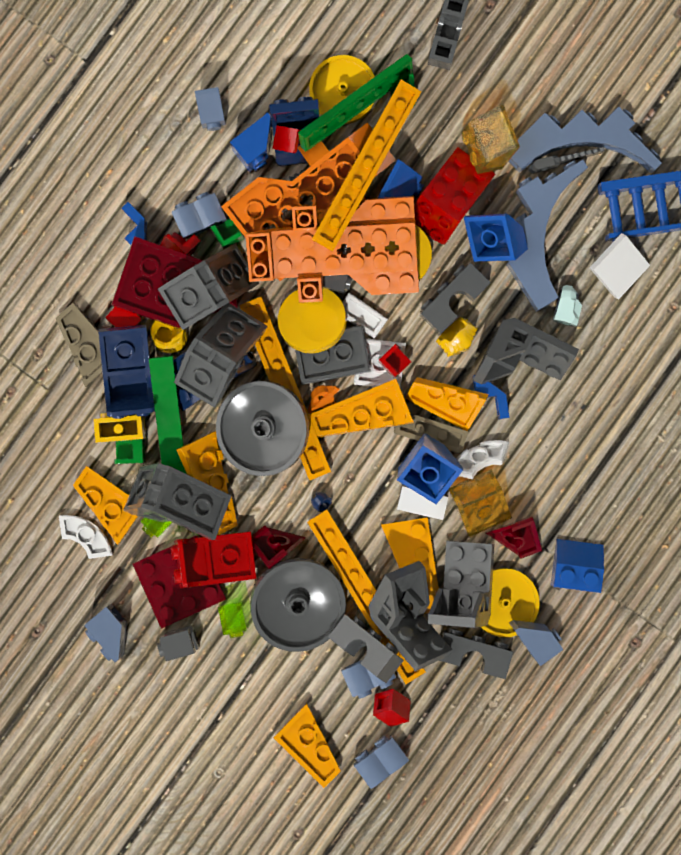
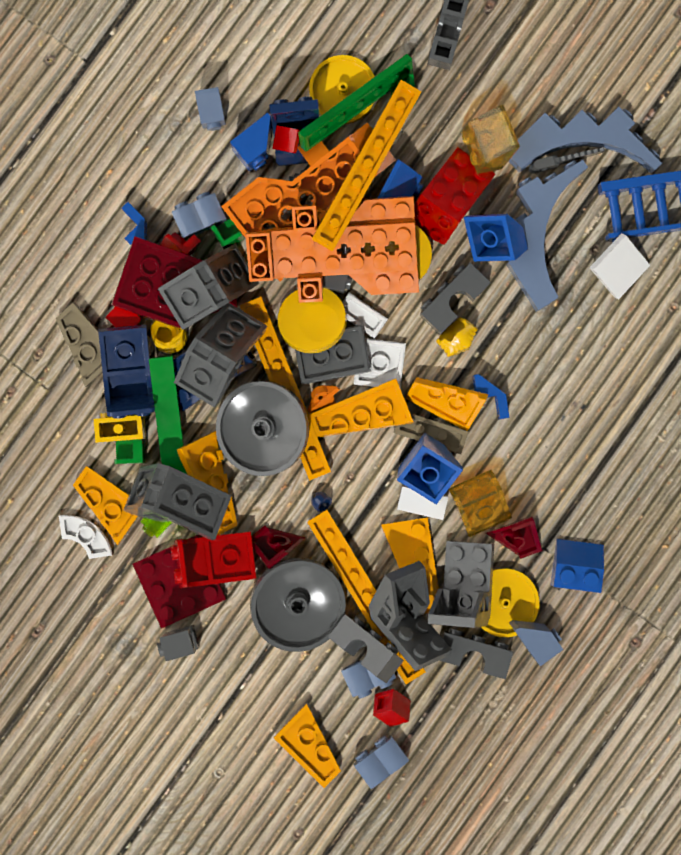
(109, 631): sand blue slope -> none
(233, 619): clear neon green brick -> none
(394, 361): red panel -> none
(481, 456): white tile -> none
(525, 344): dark grey bracket -> none
(567, 307): light aqua rock -> none

